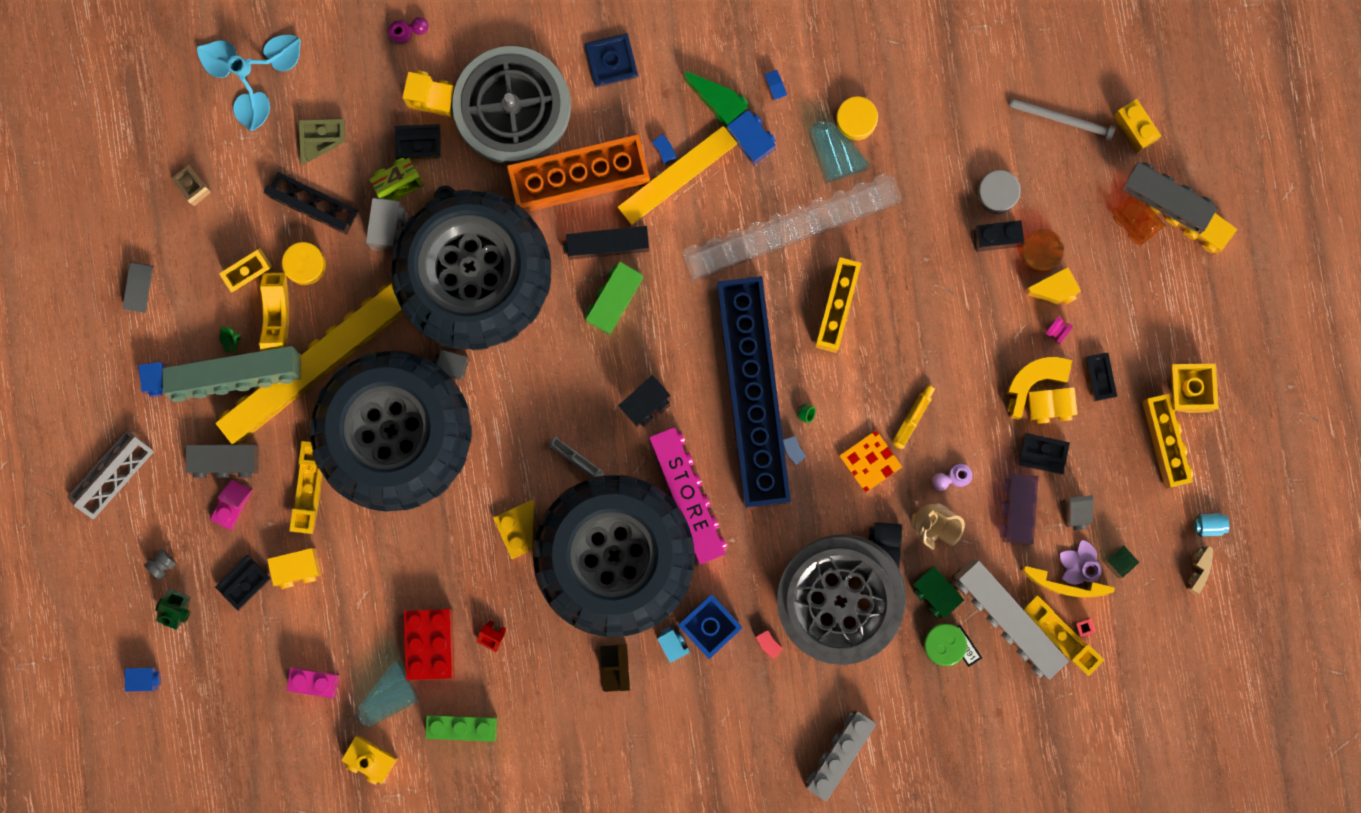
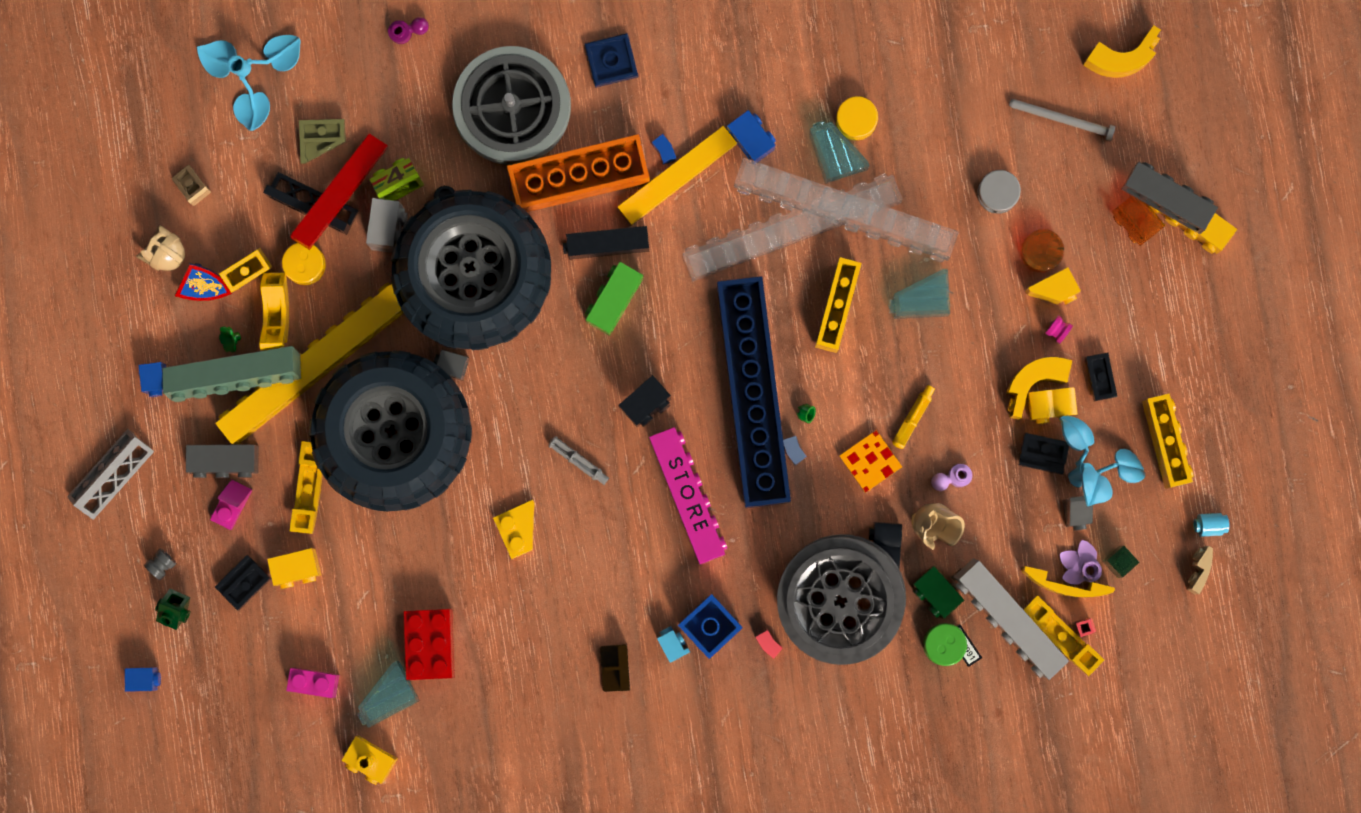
(138, 287): dark grey slope -> none
(163, 251): none -> tan helmet
(201, 284): none -> shield
(339, 191): none -> red tile
(418, 141): black plate -> none
(428, 96): yellow brick -> none
(461, 728): bright green brick -> none
(491, 638): red tile -> none
(566, 541): black wheel -> none
(720, 100): green slope -> none
(775, 85): blue piece -> none
(840, 756): light grey brick -> none
(845, 209): none -> clear brick
(923, 299): none -> clear light blue slope
(998, 236): black brick -> none
(1019, 509): clear purple brick -> none
(1097, 487): none -> medium azure plant
(1117, 64): none -> yellow arch
(1137, 125): yellow brick -> none
(1194, 388): yellow slope -> none

